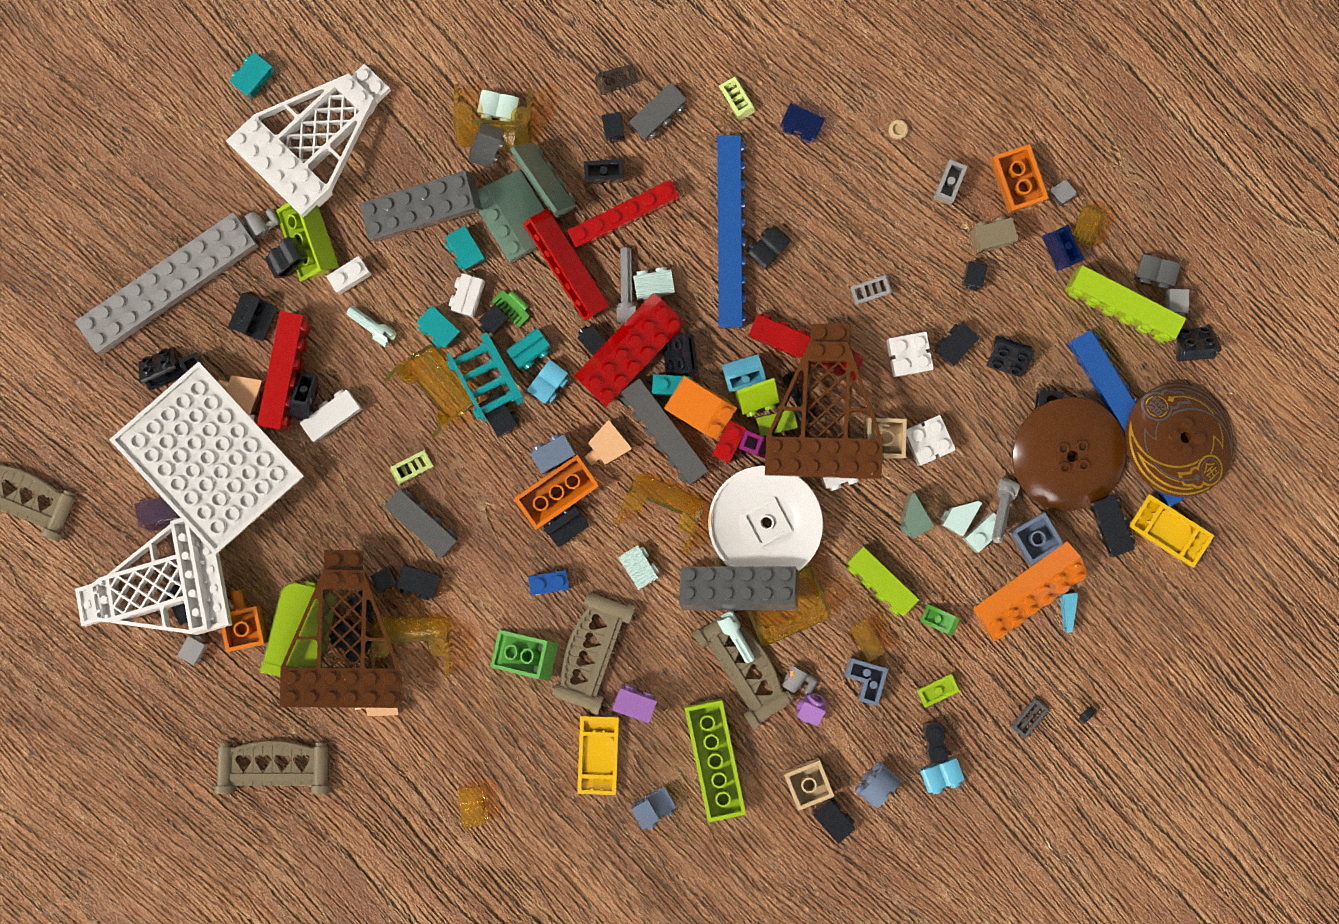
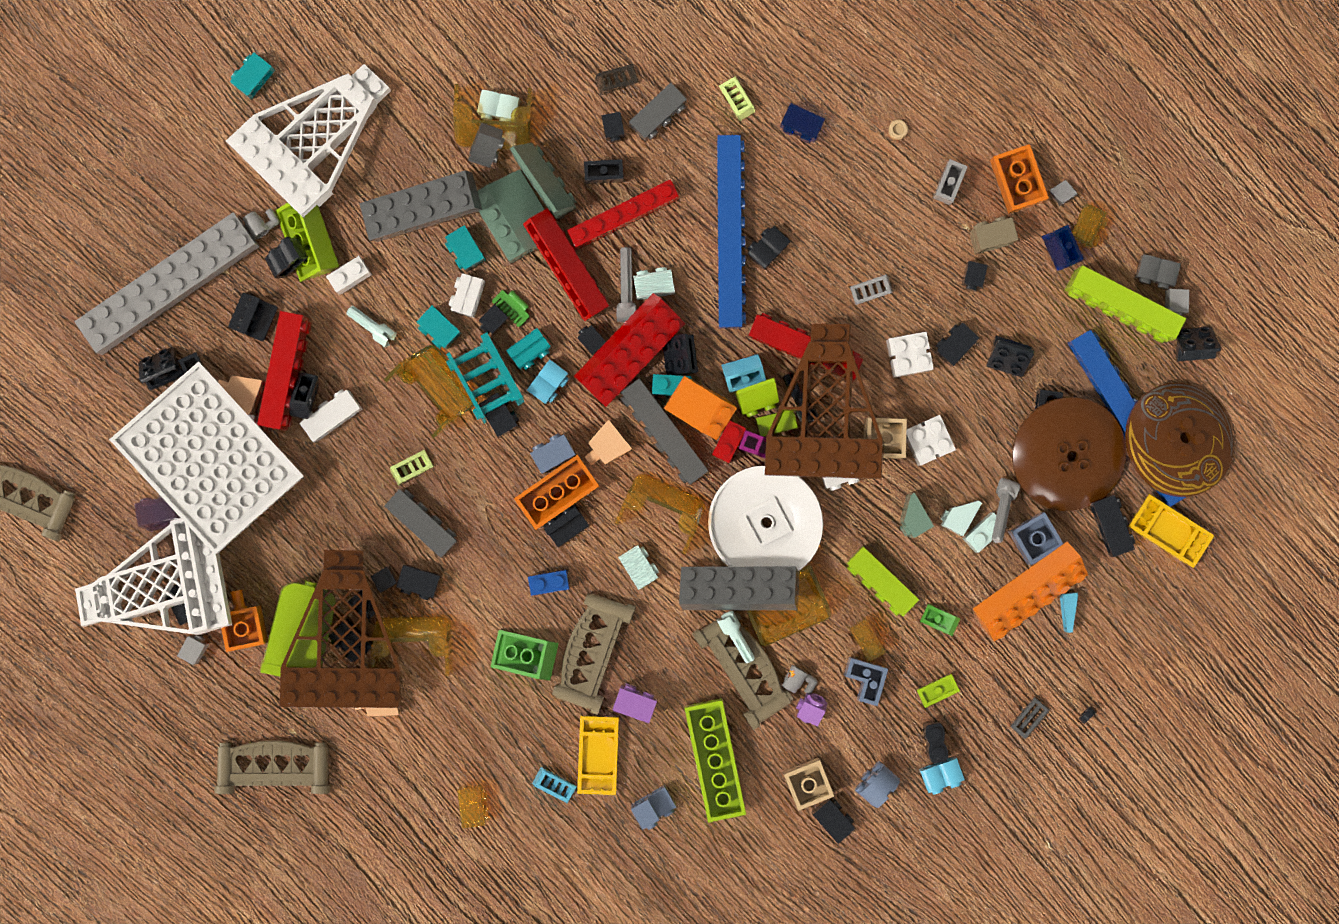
(541, 774): none -> medium azure slope

